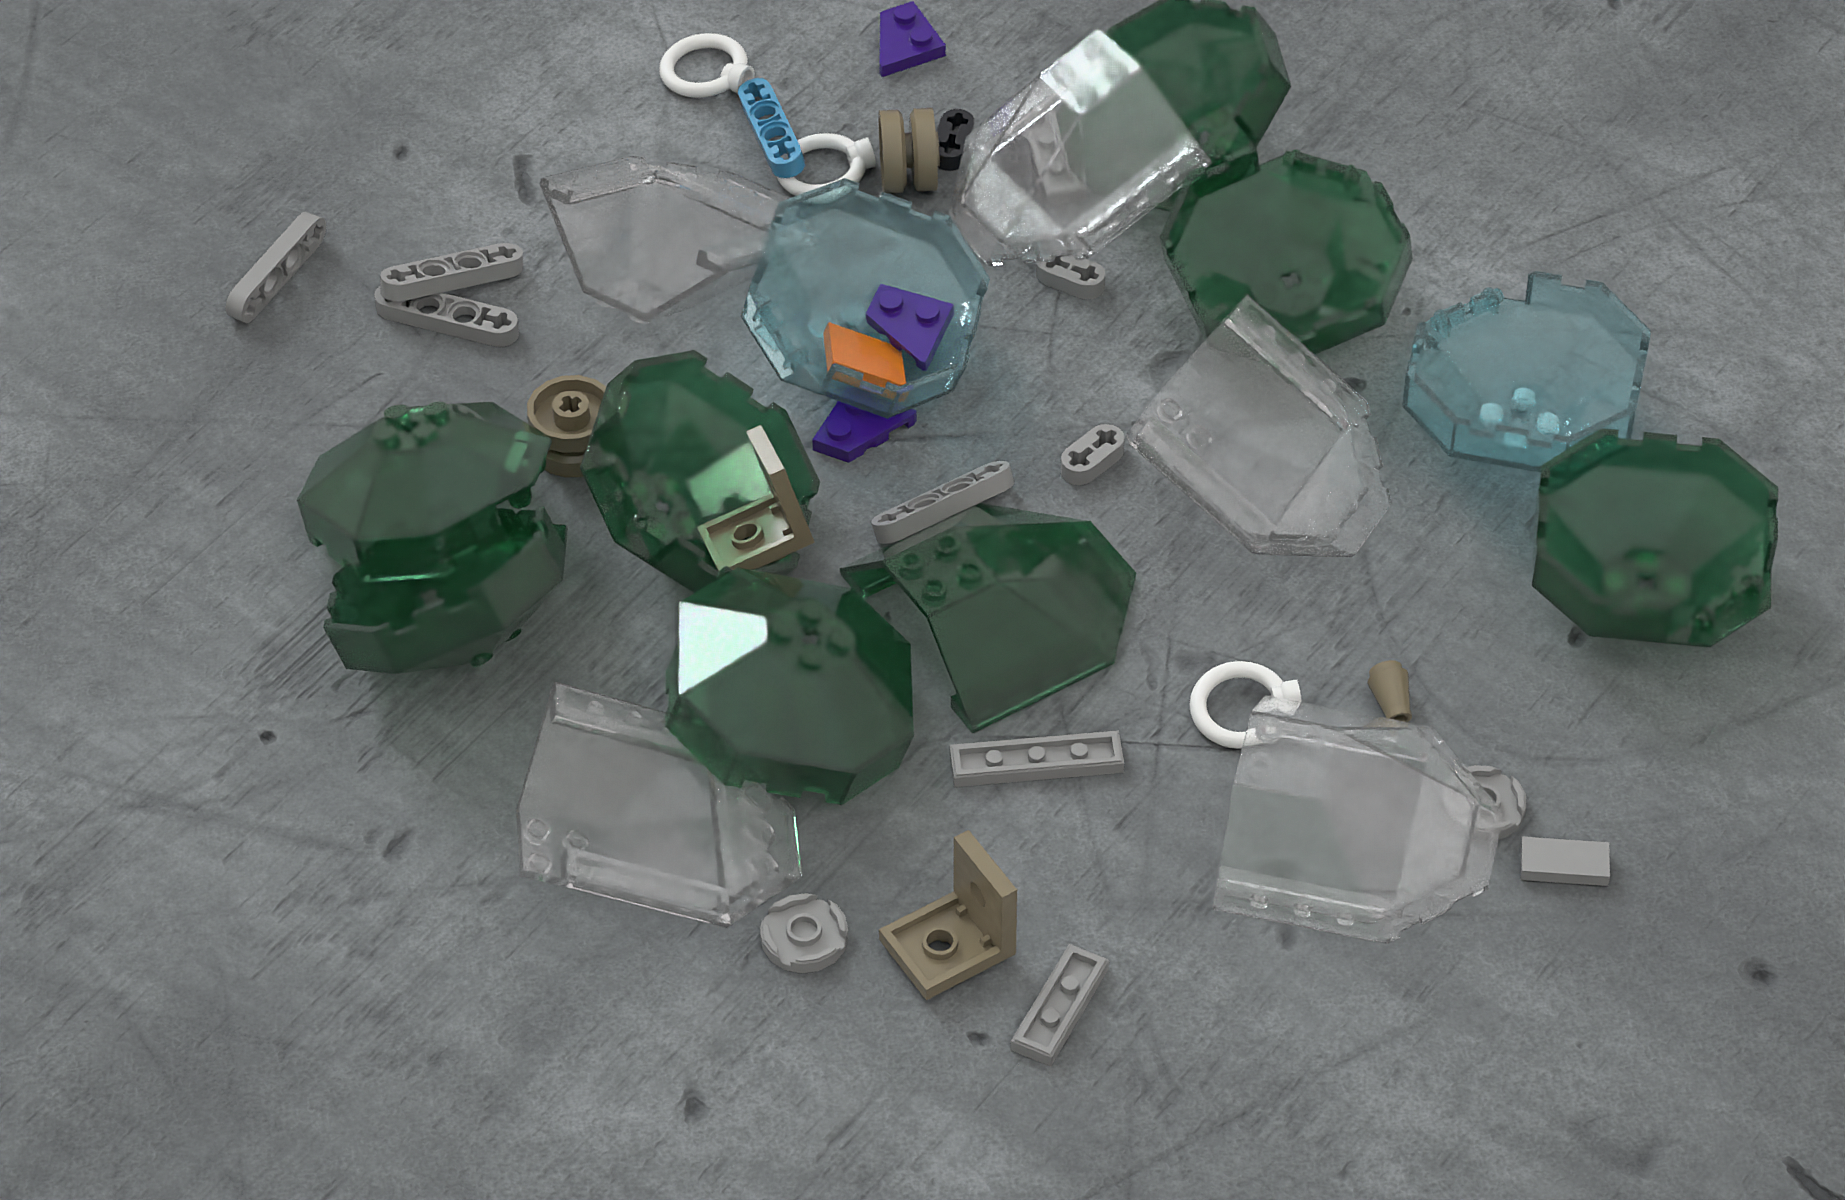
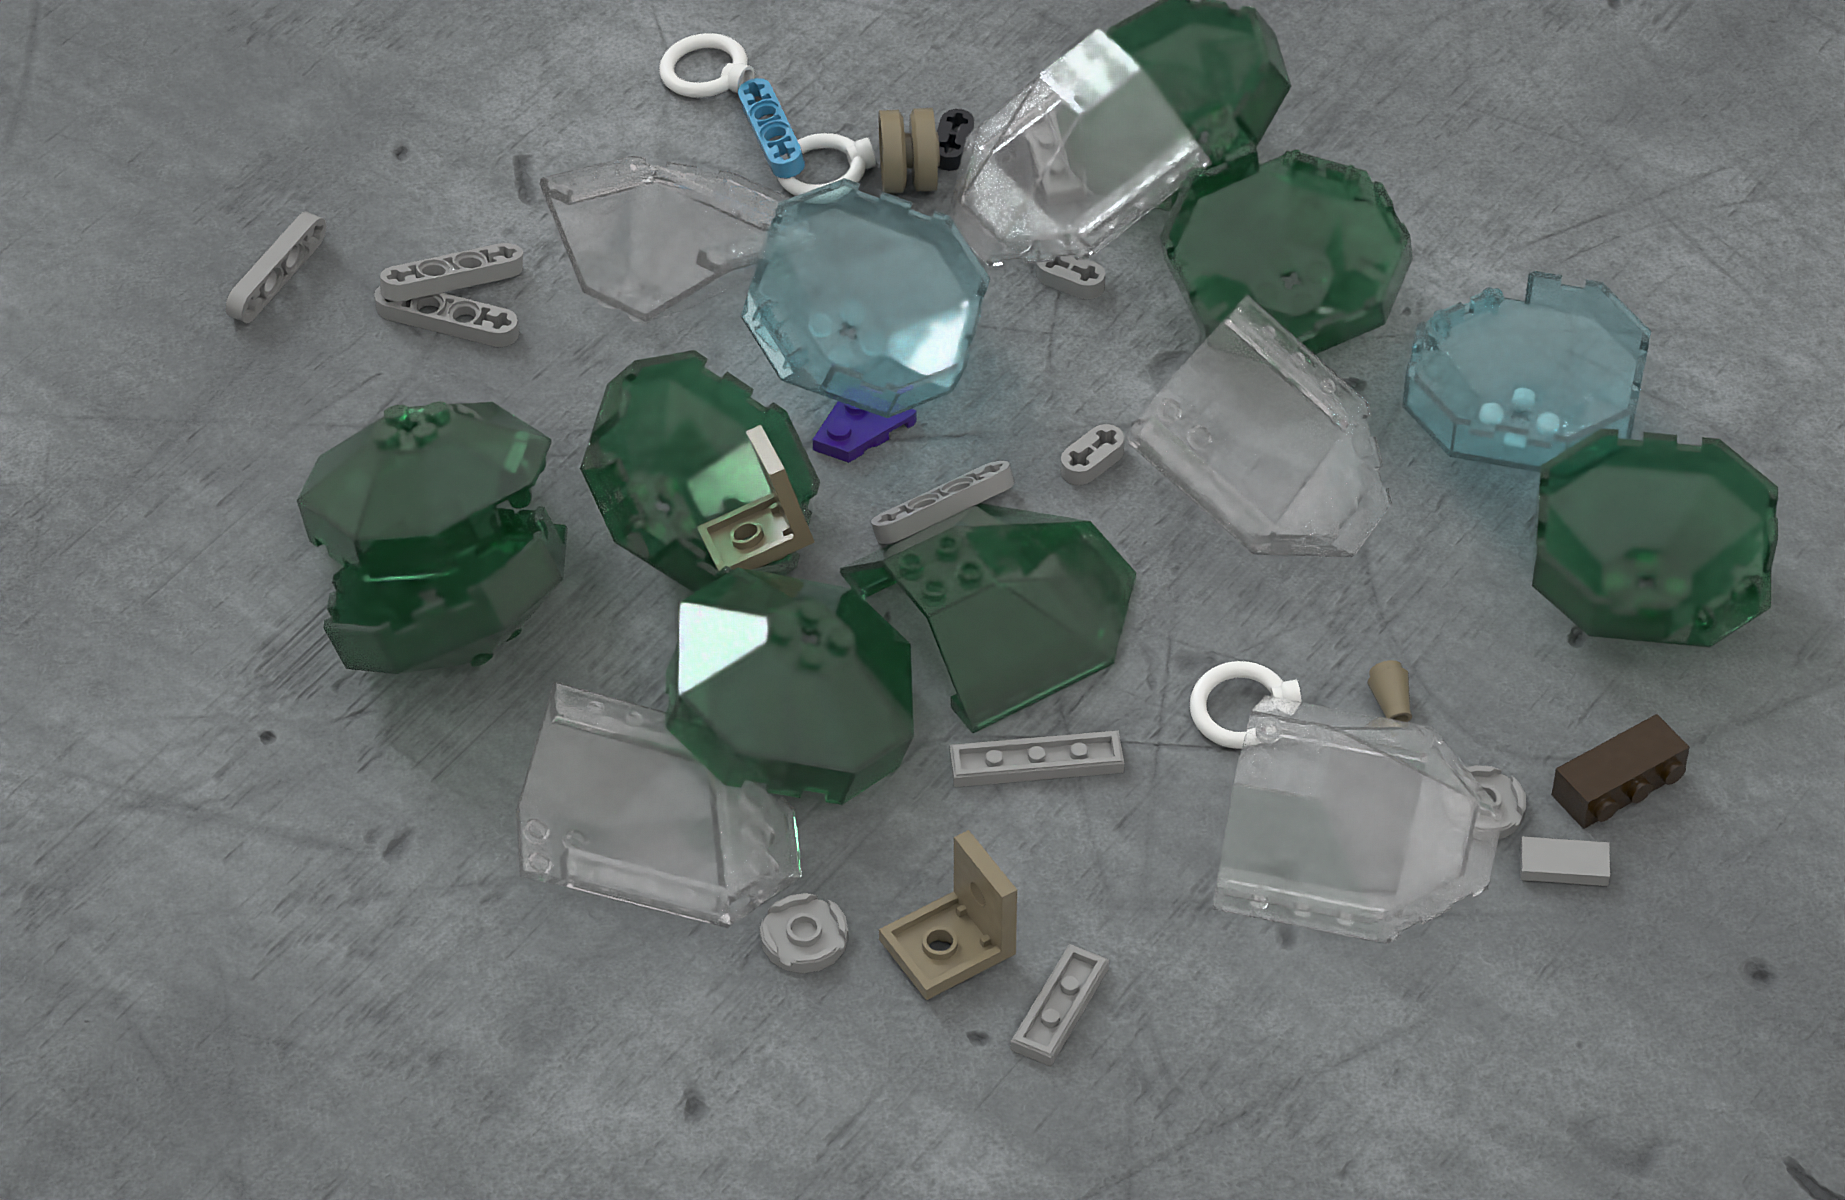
(565, 413): dark tan wheel -> none
(865, 354): orange tile -> none
(907, 39): dark purple wing -> none
(910, 321): dark purple wing -> none
(1620, 771): none -> dark brown brick

